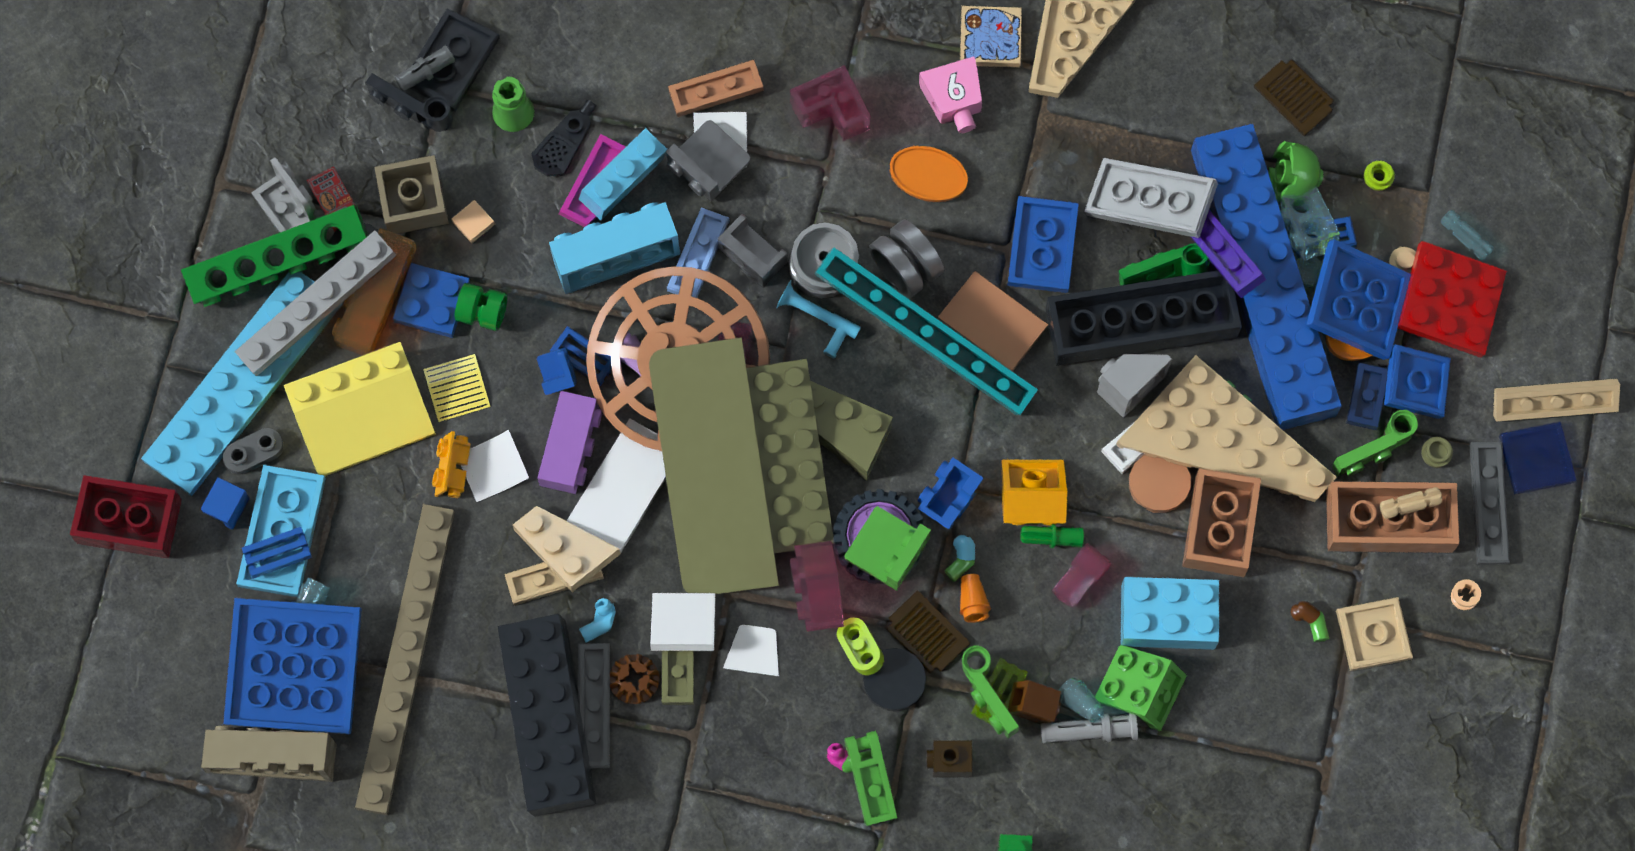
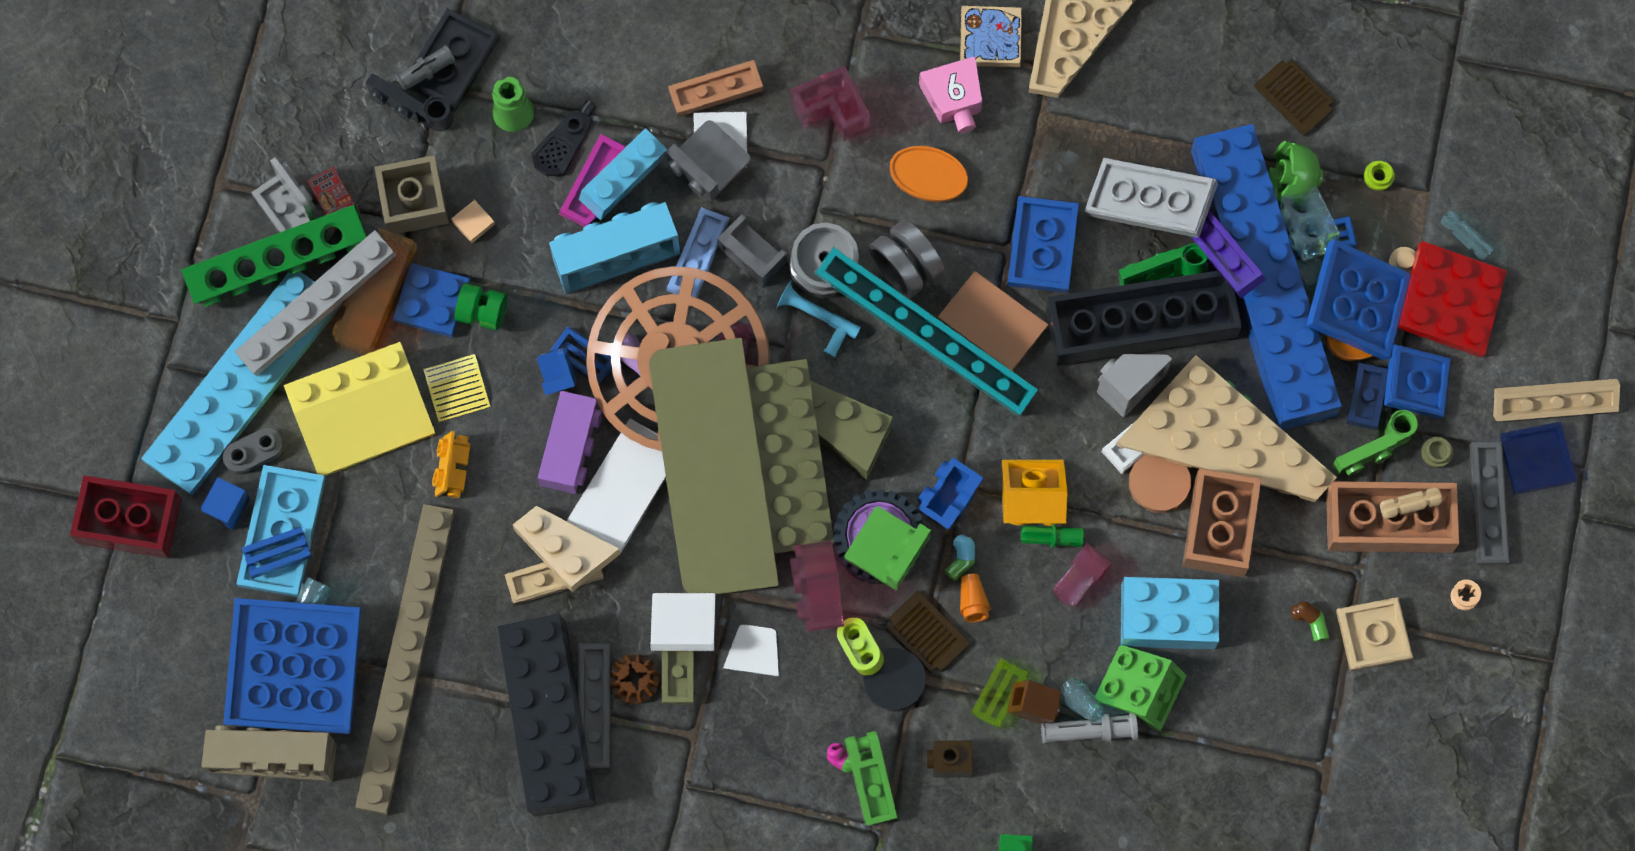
(494, 467): white sticker -> none
(602, 621): medium azure arm -> none
(985, 695): bright green plate -> none

